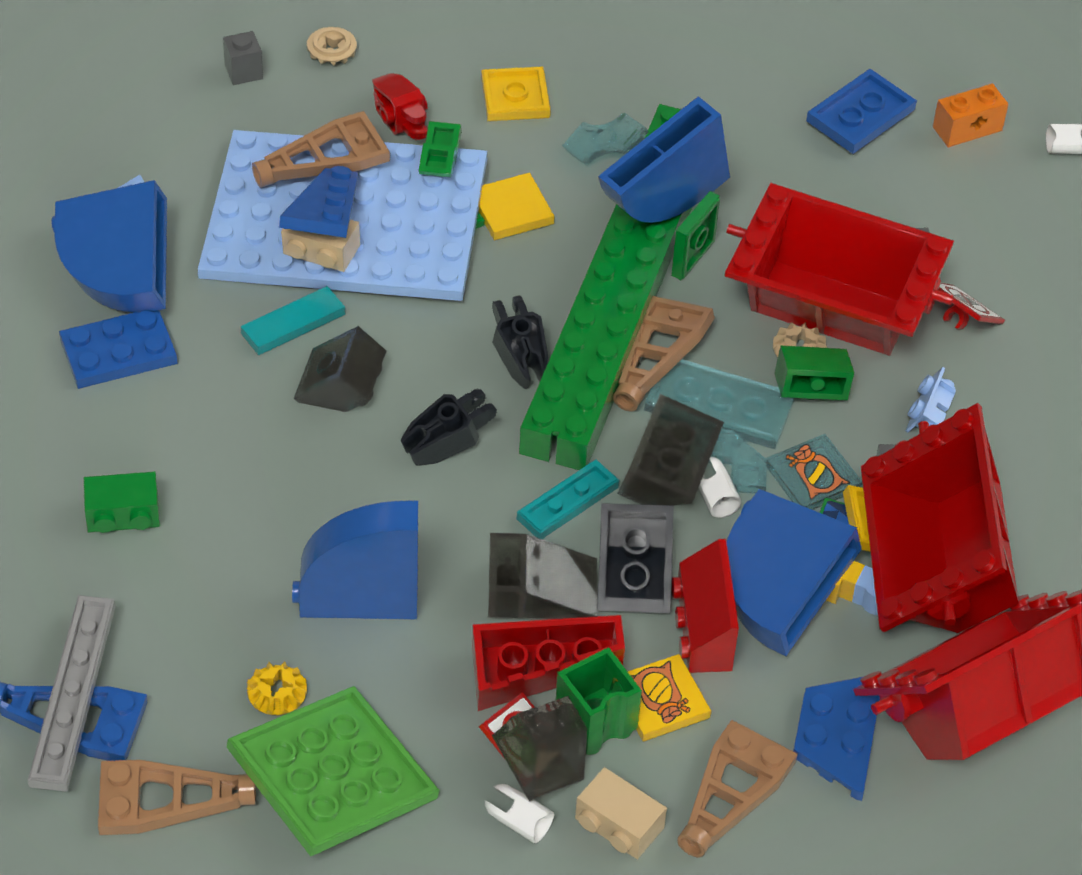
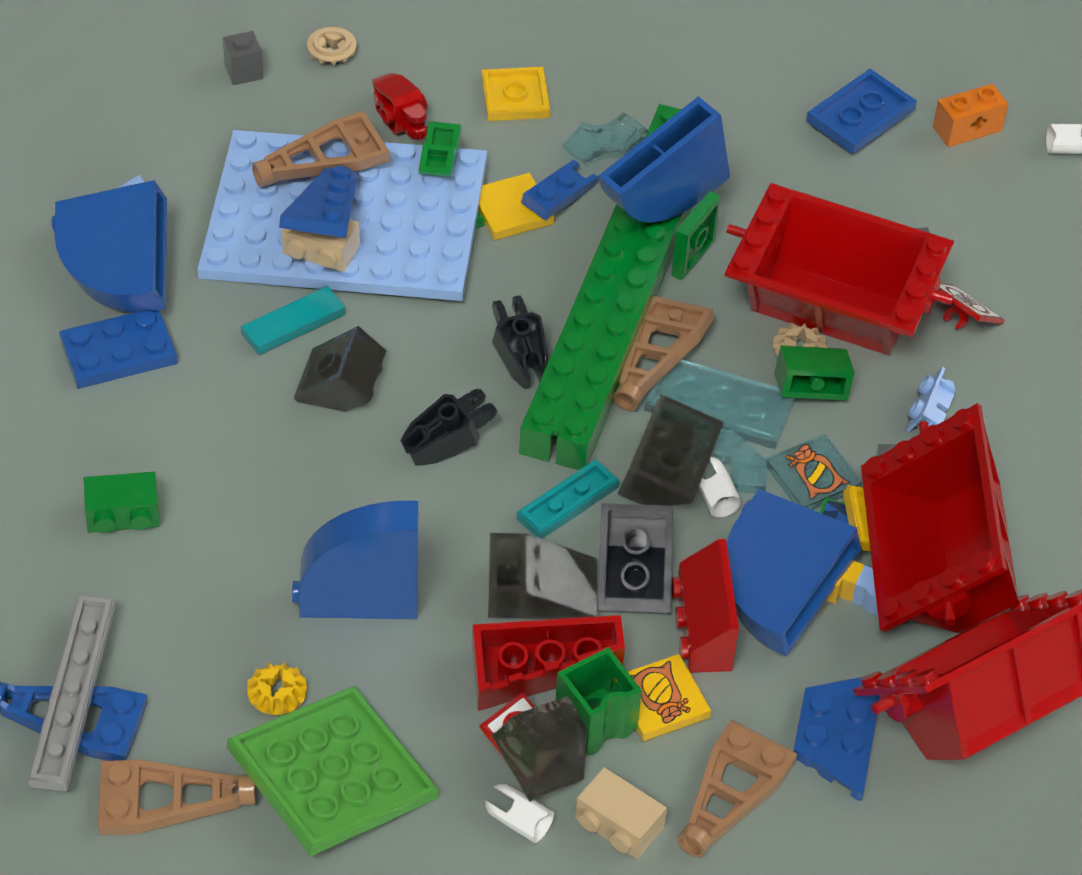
(558, 190): none -> blue hinge

